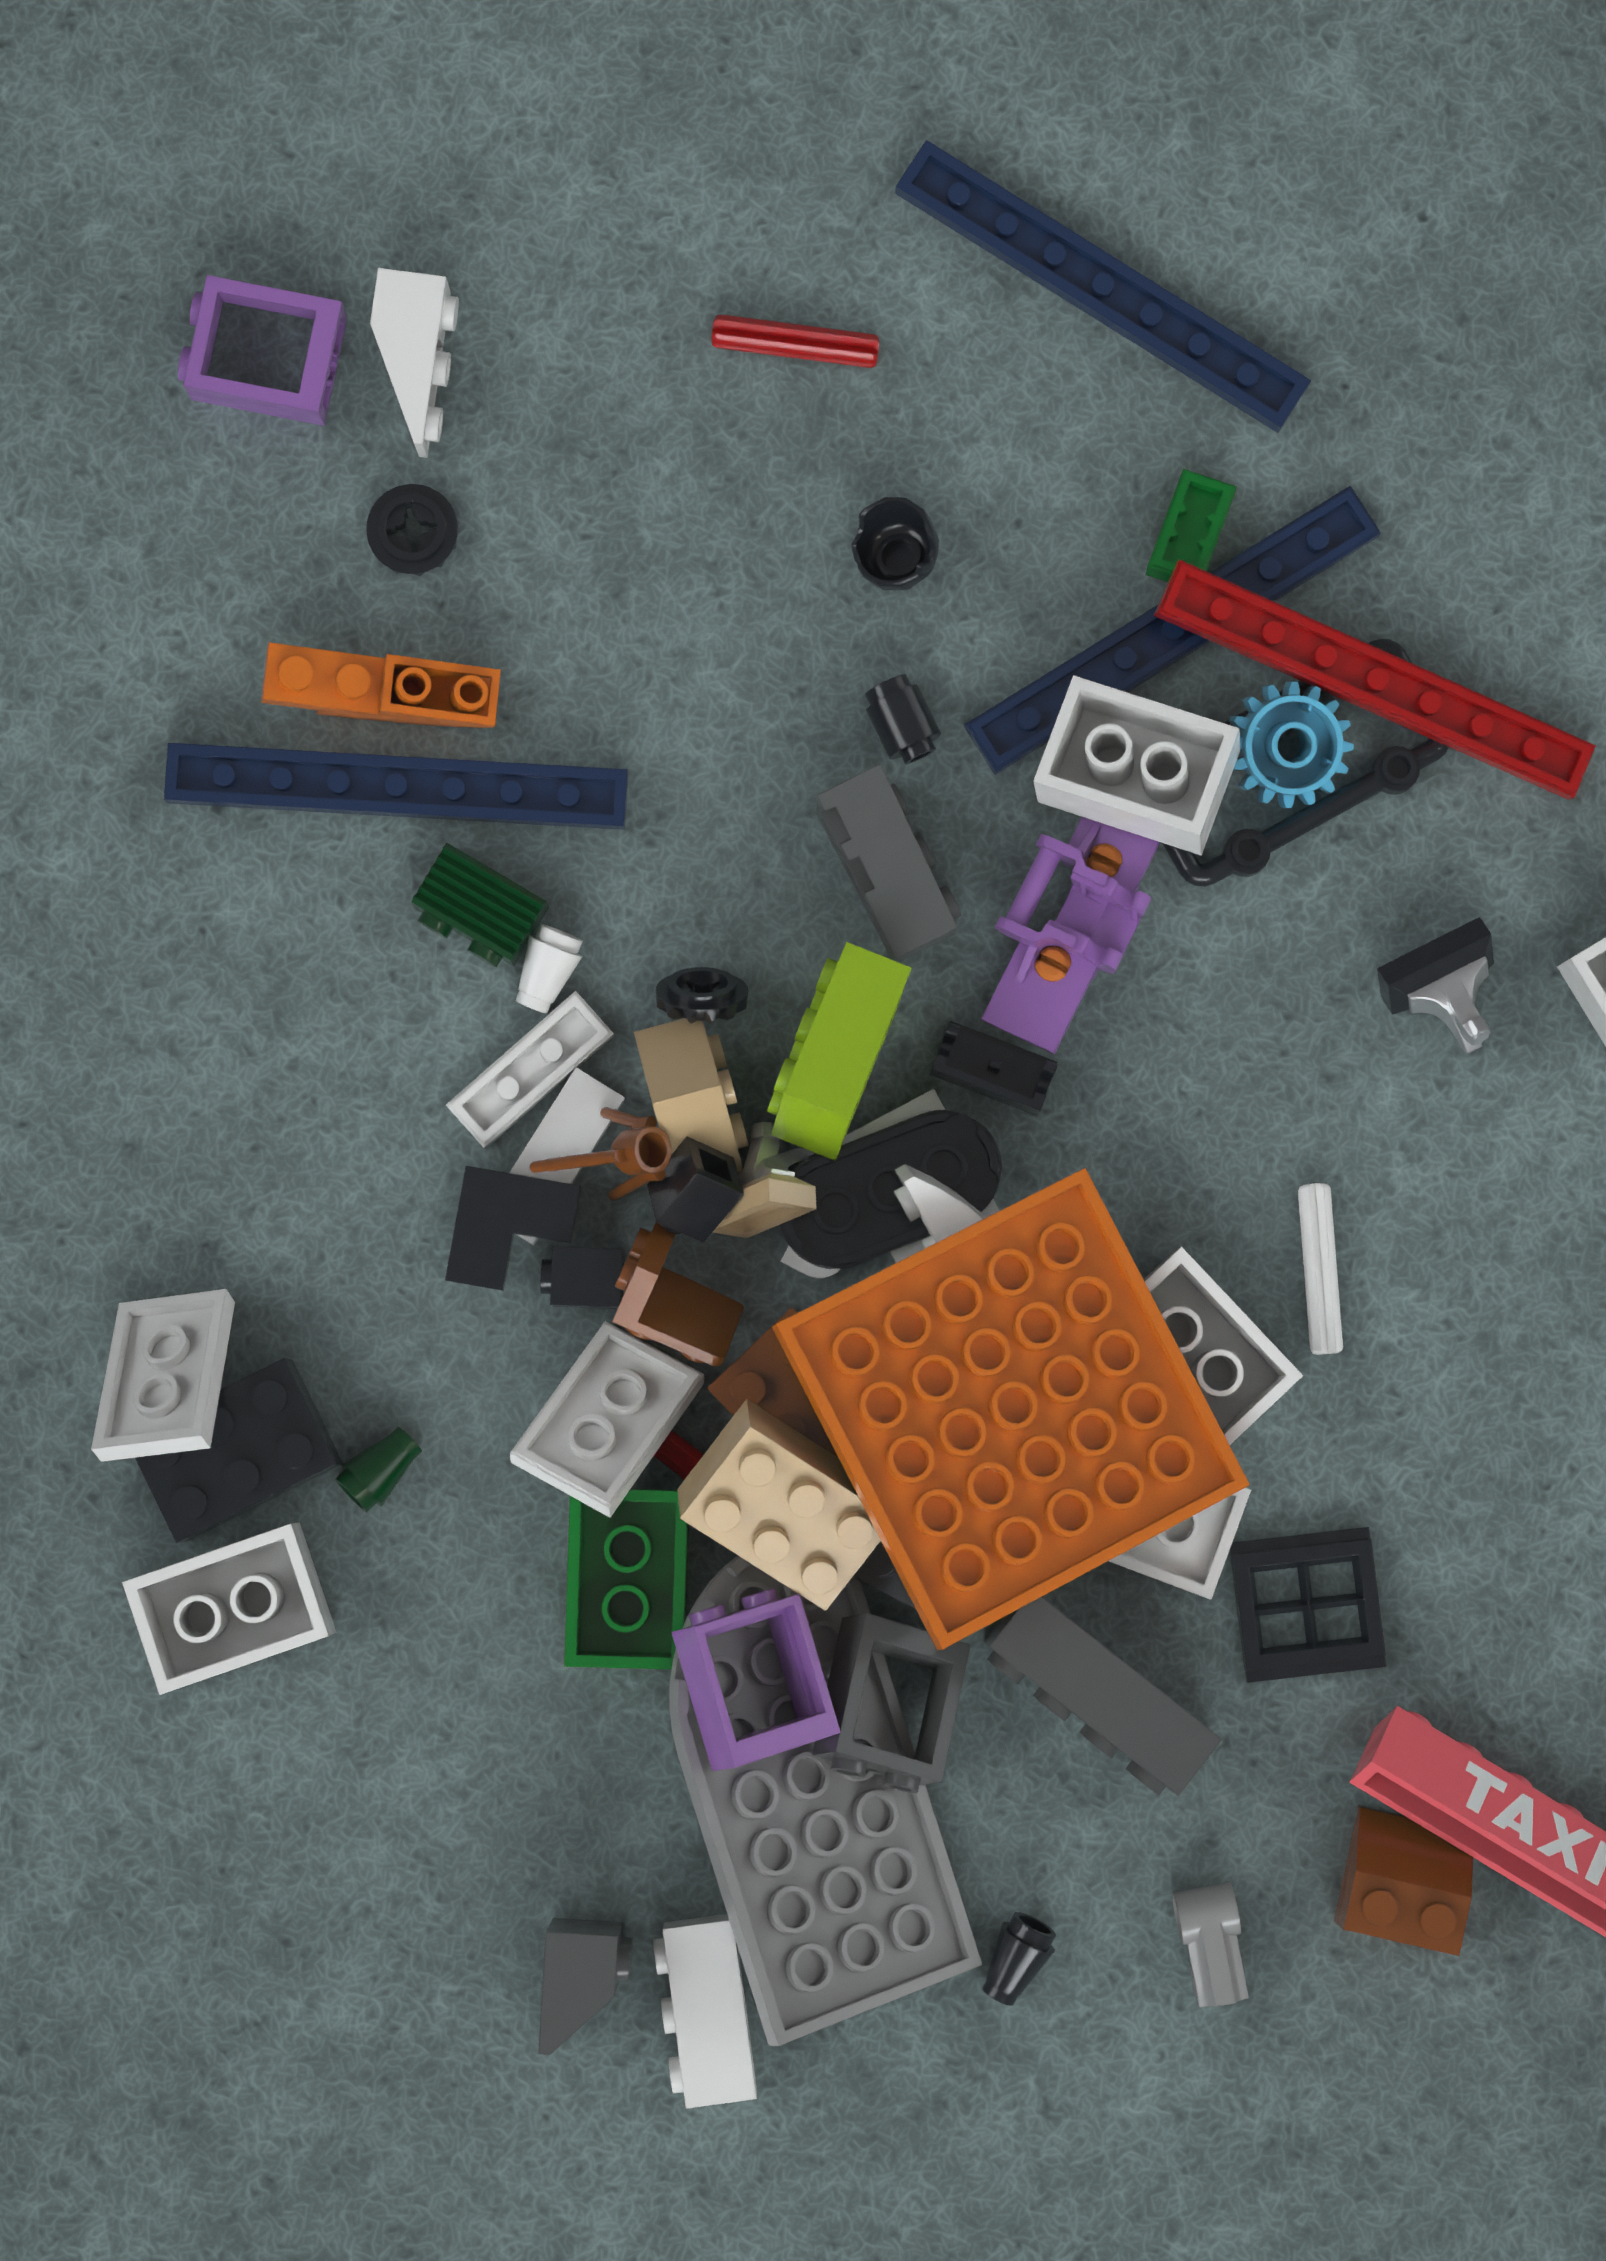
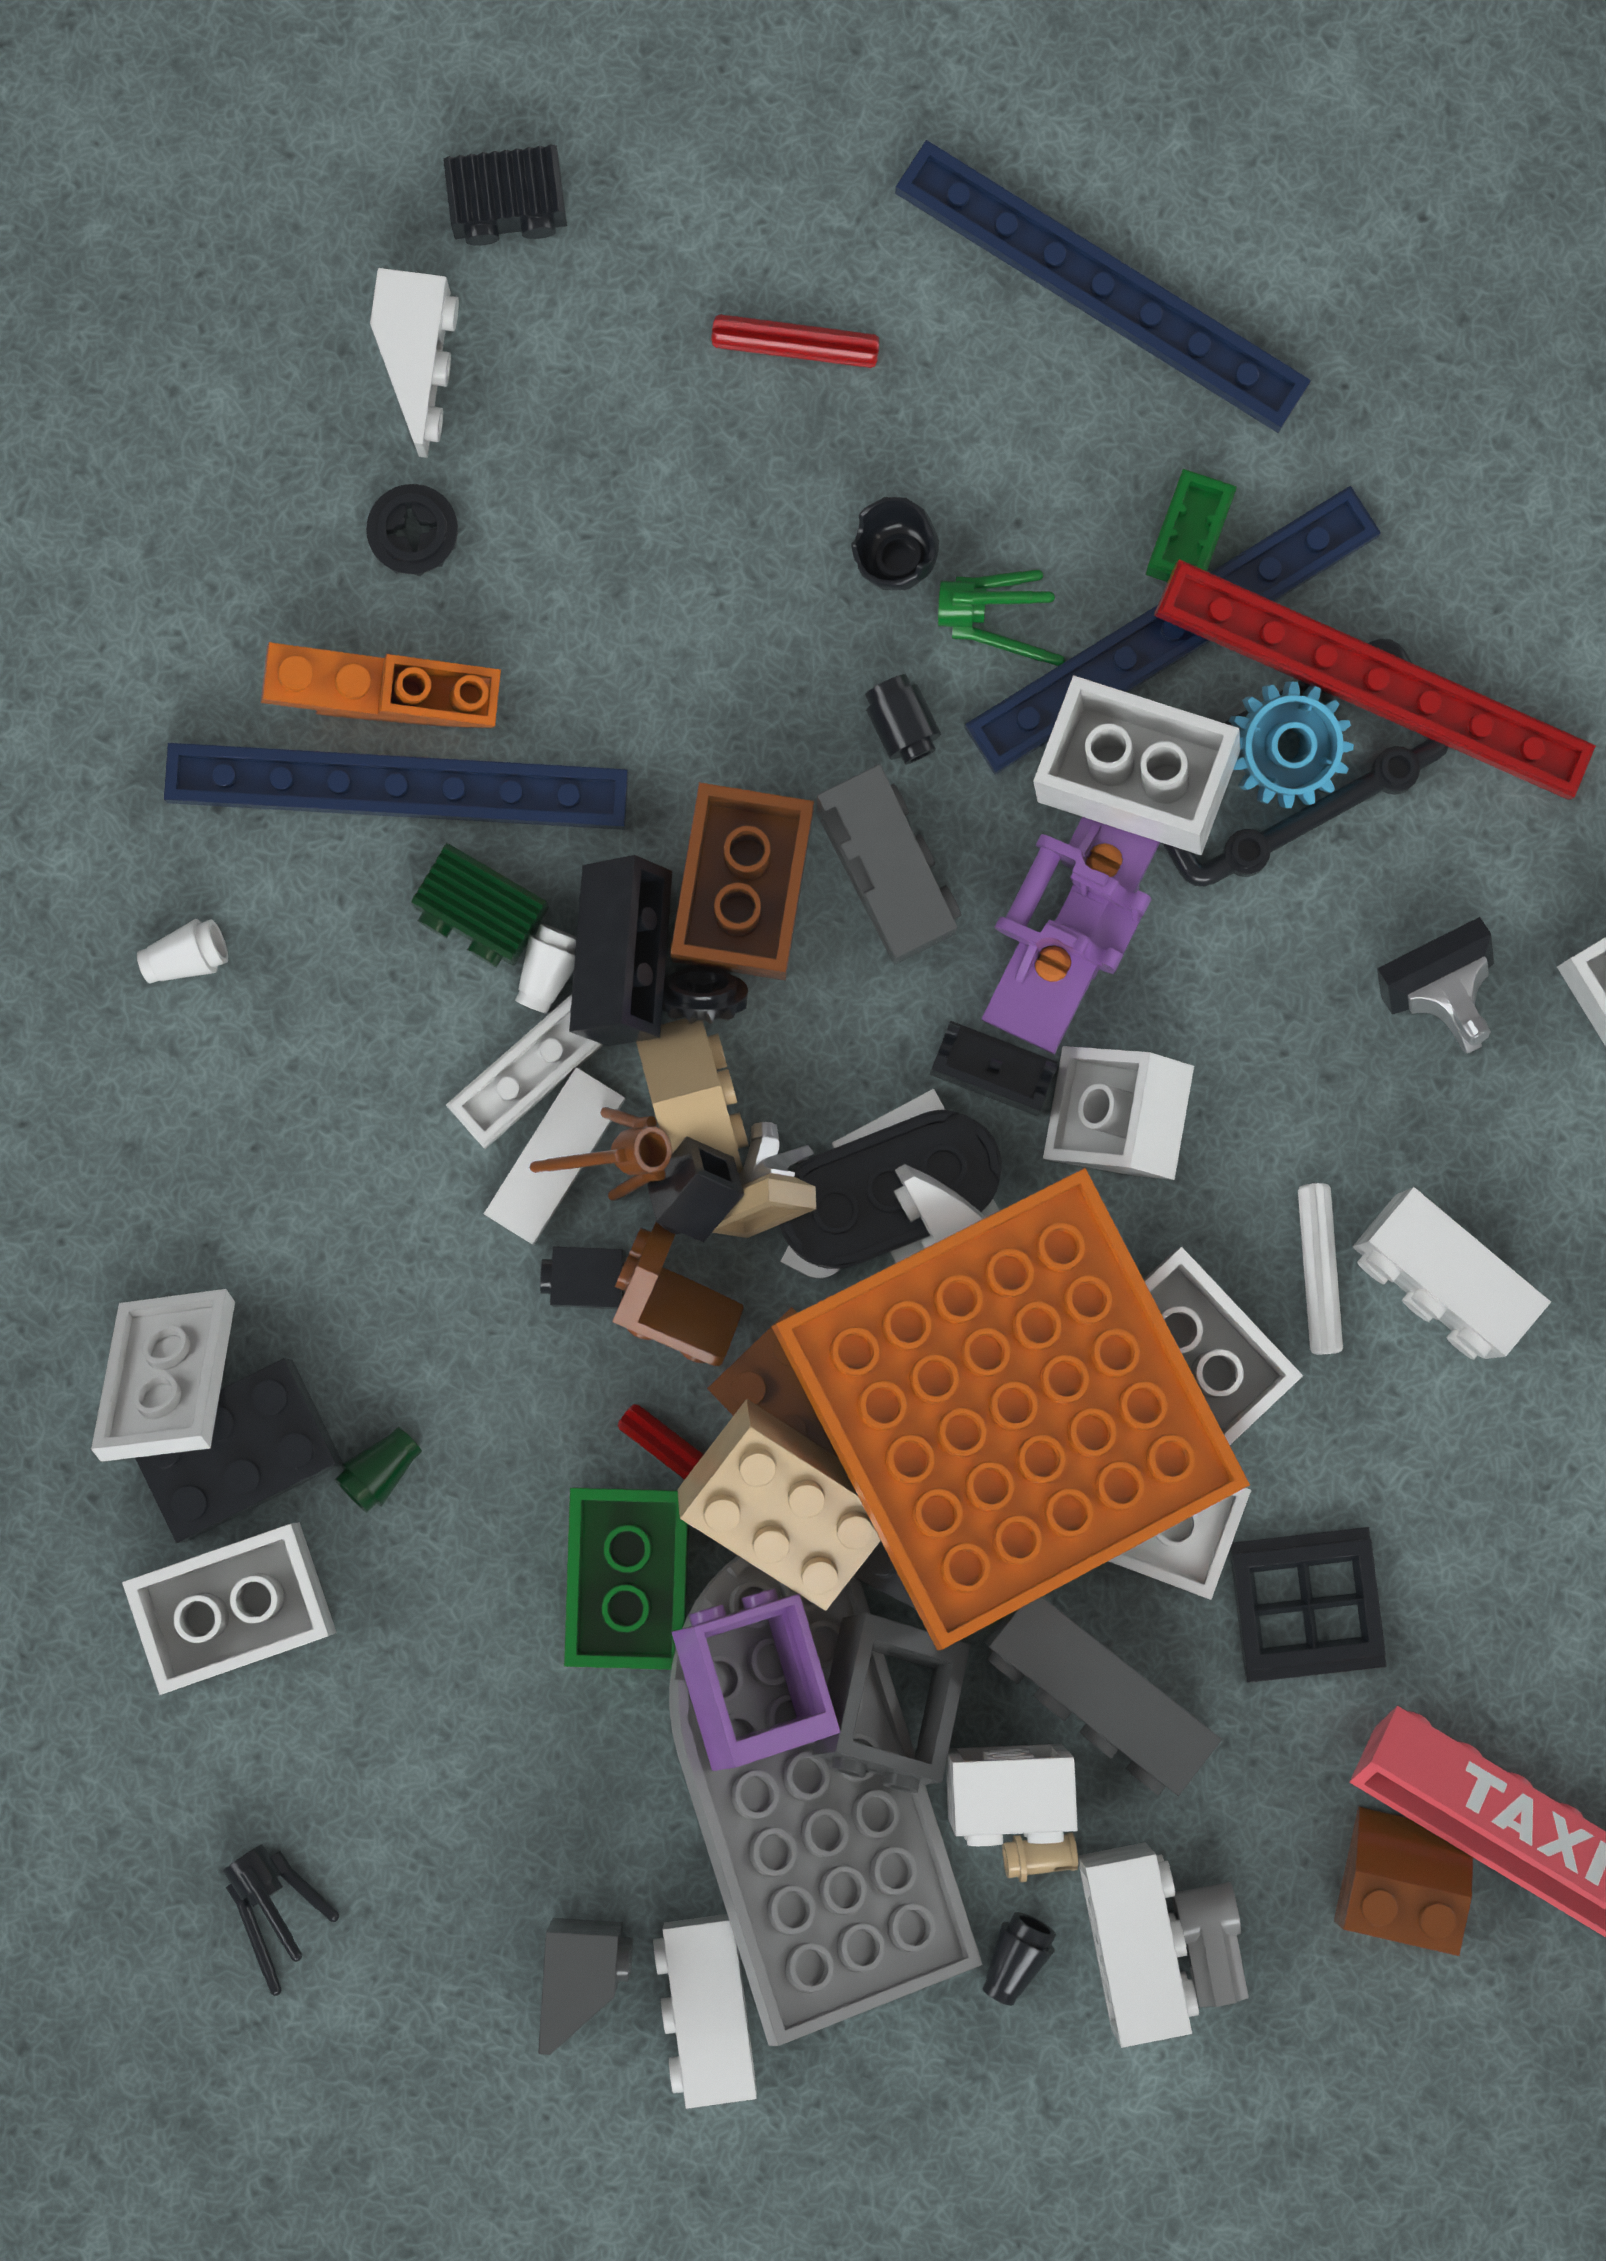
(184, 953): none -> white cone
(254, 1882): none -> black plant
(321, 361): medium lavender window -> none
(496, 1208): black tile -> none
(505, 194): none -> black brick
(607, 1419): white tile -> none
(621, 951): none -> black brick
(742, 881): none -> dark orange brick
(836, 1049): lime brick -> none
(966, 600): none -> green plant
(1011, 1793): none -> white brick
(1030, 1859): none -> tan pin
(1119, 1111): none -> white slope
(1138, 1944): none -> white brick
(1449, 1276): none -> white brick

